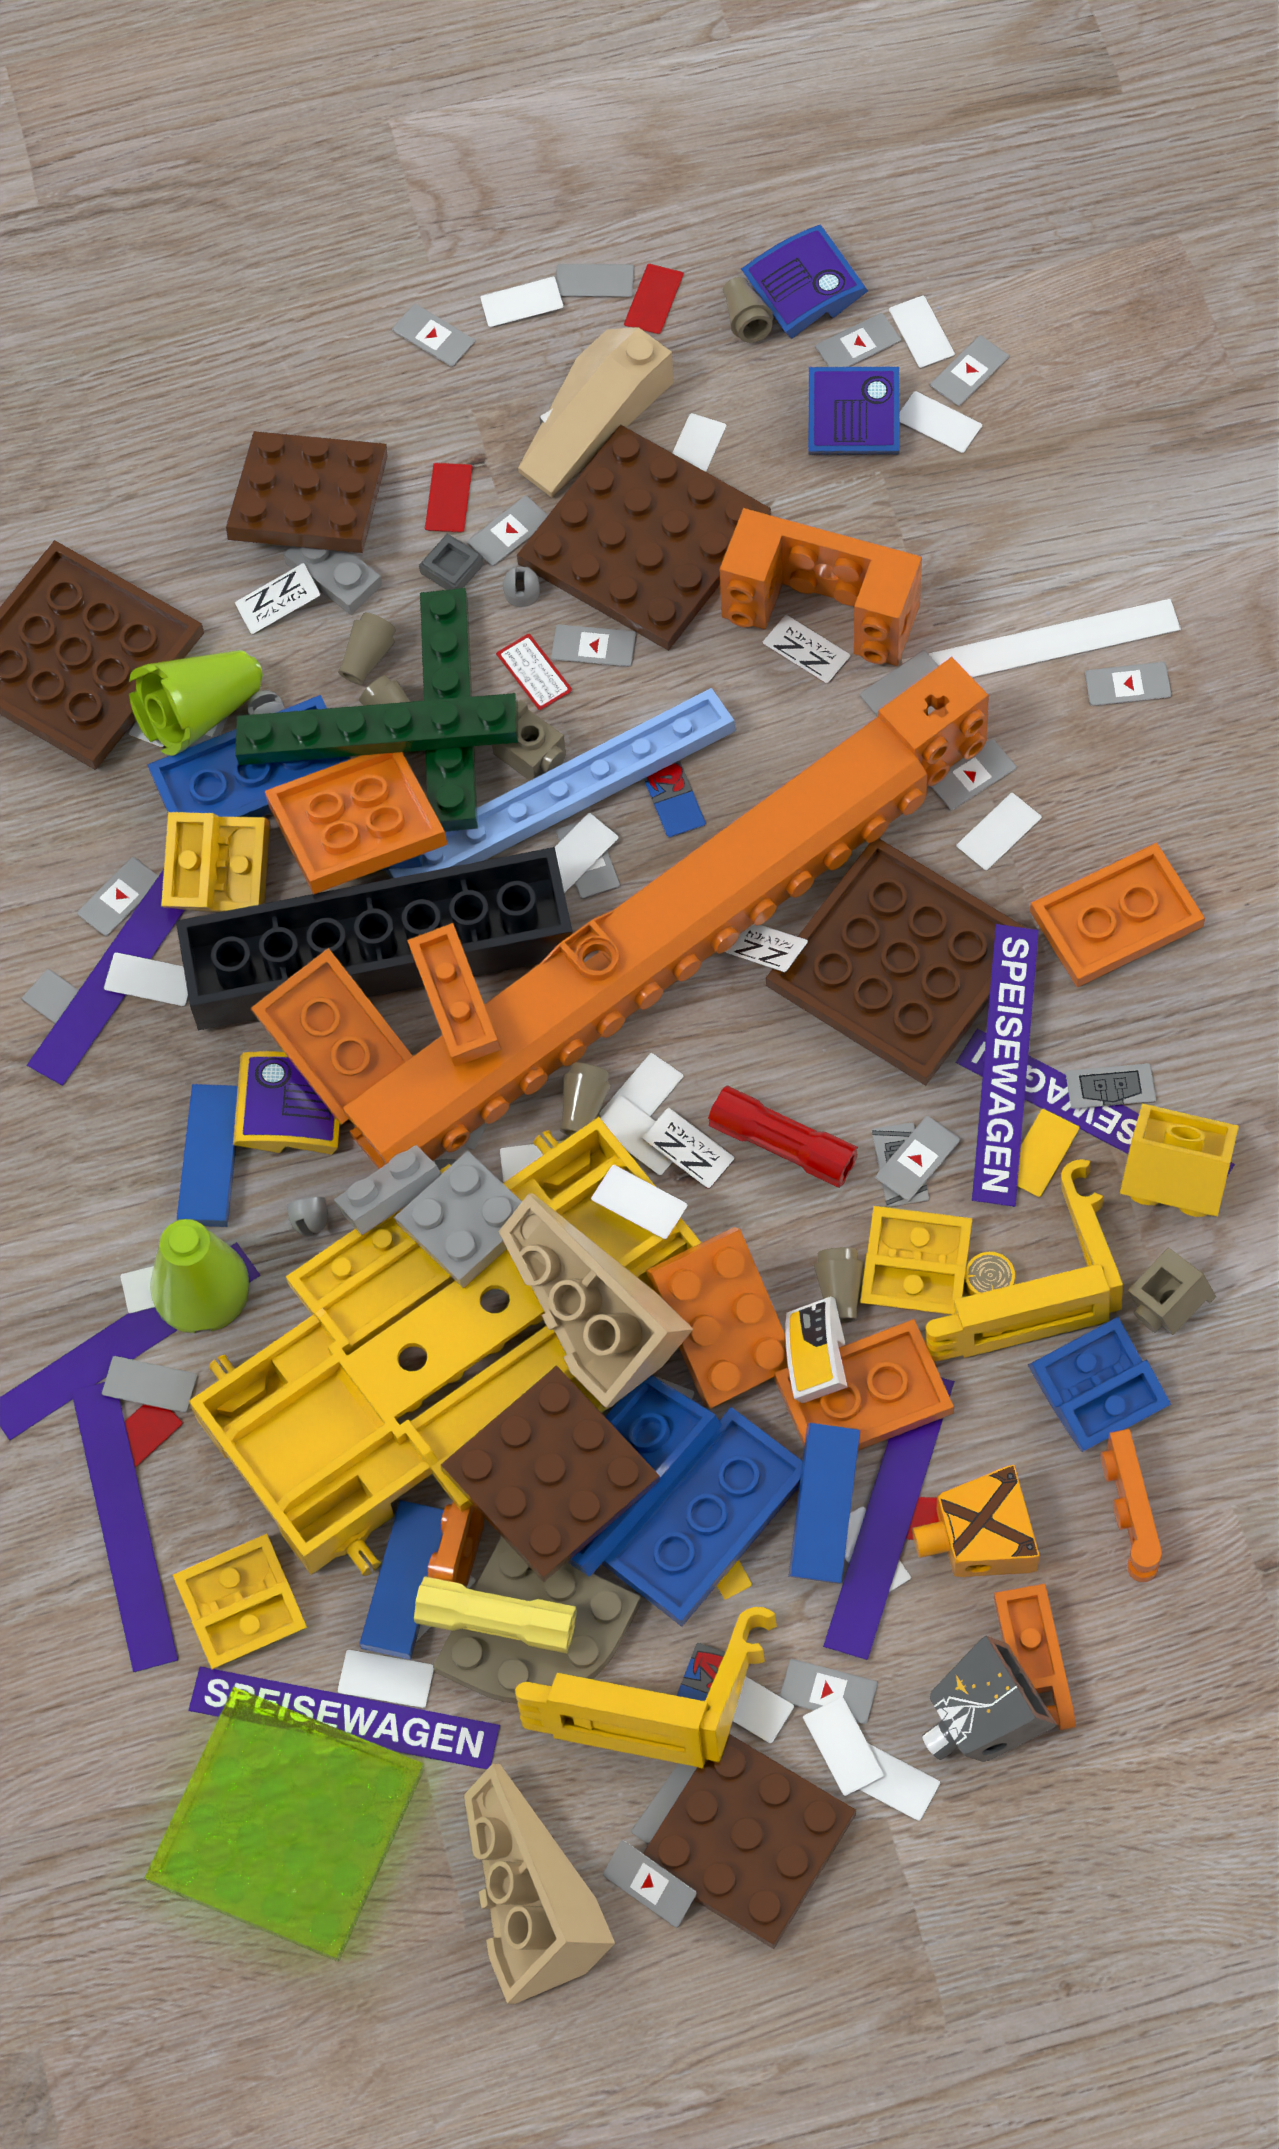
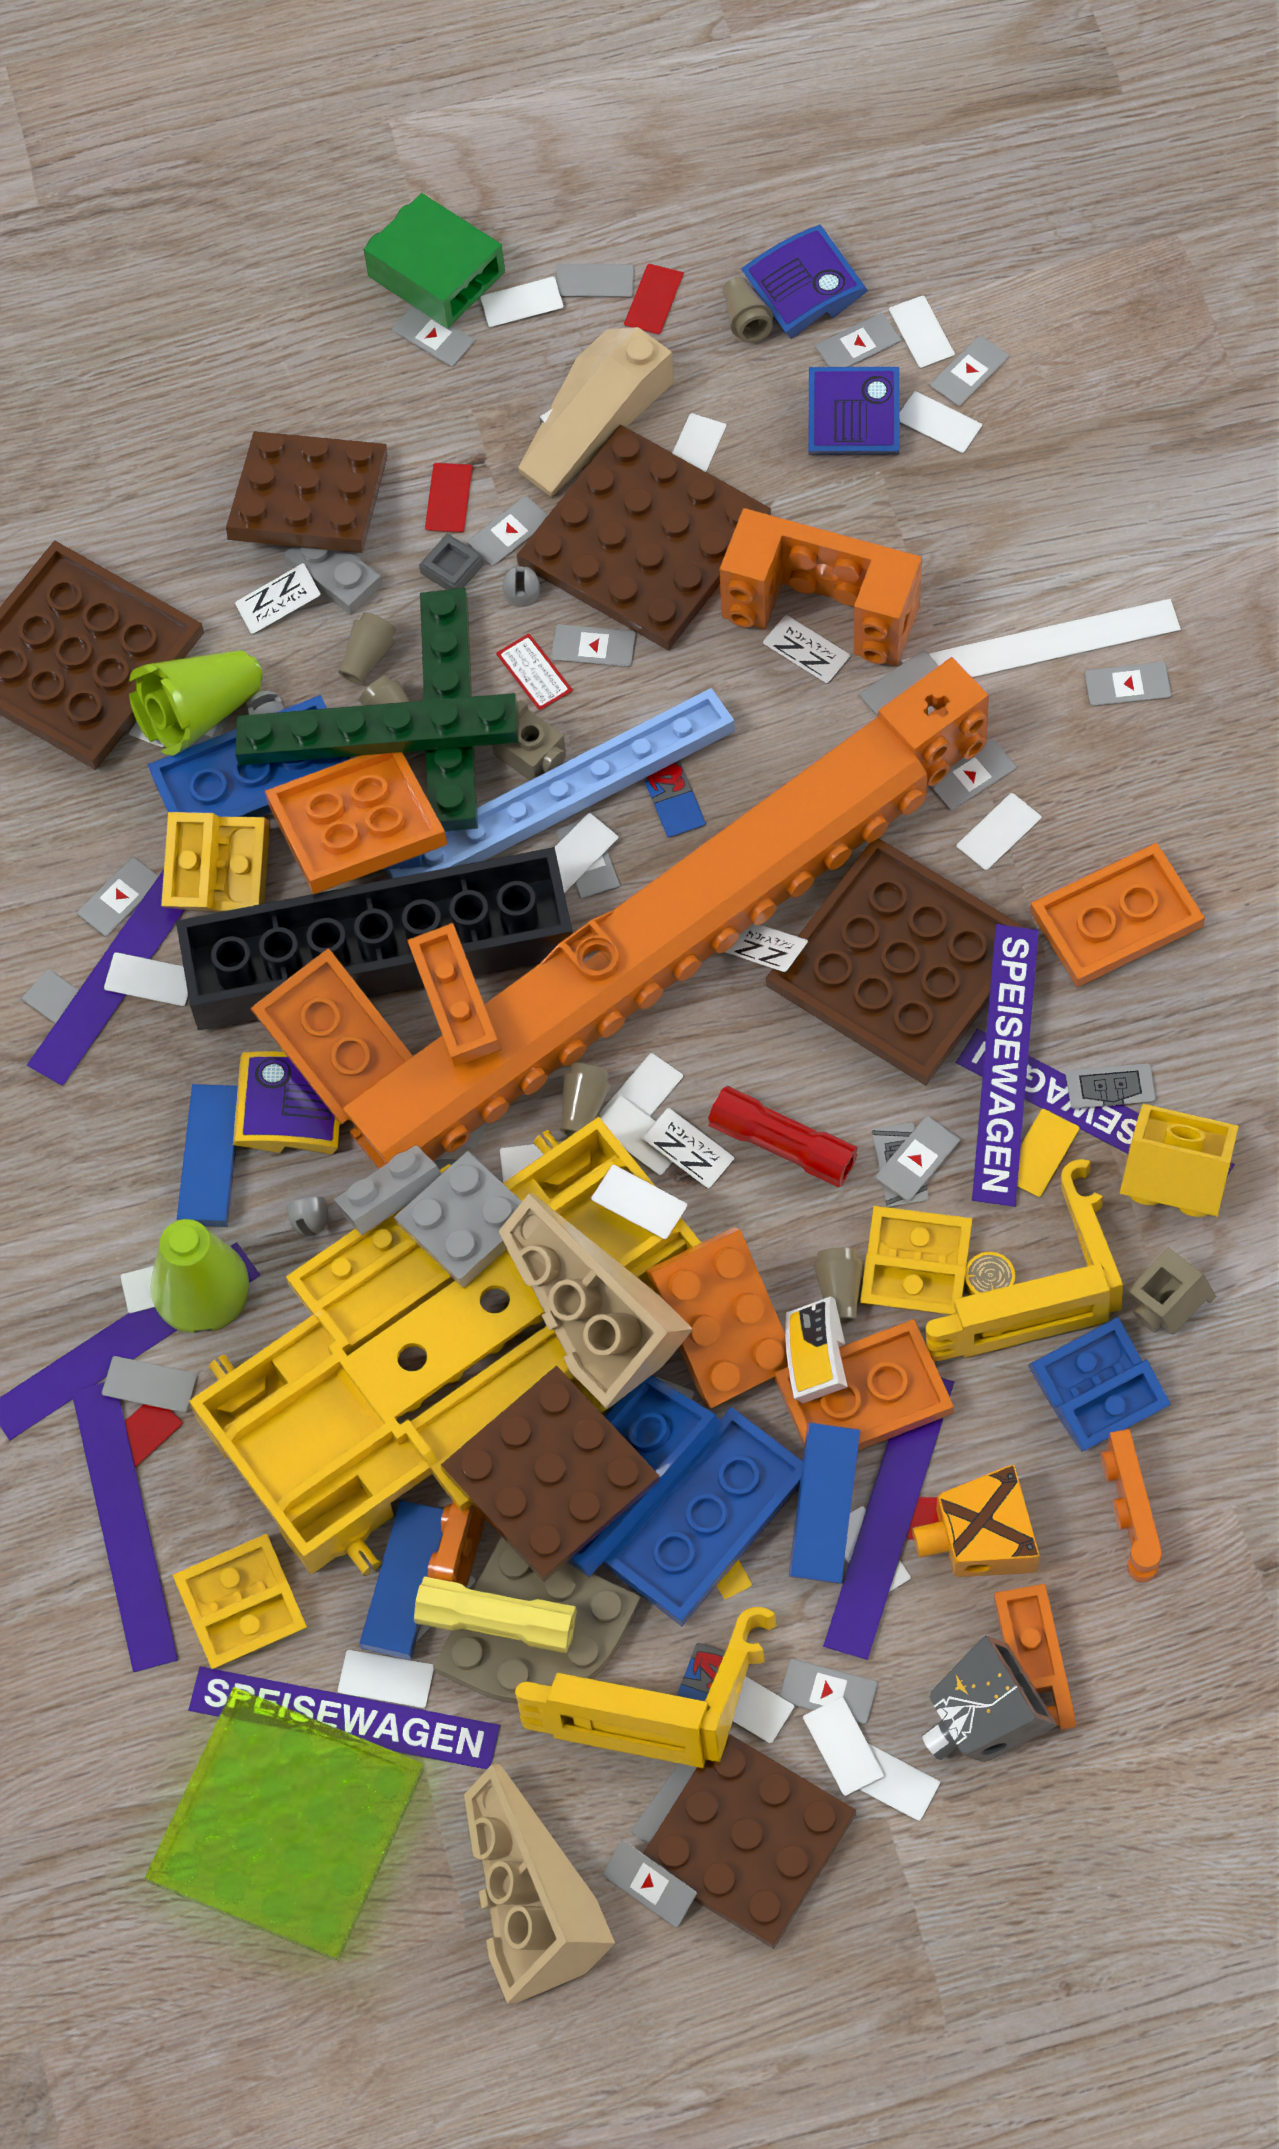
(434, 260): none -> green brick

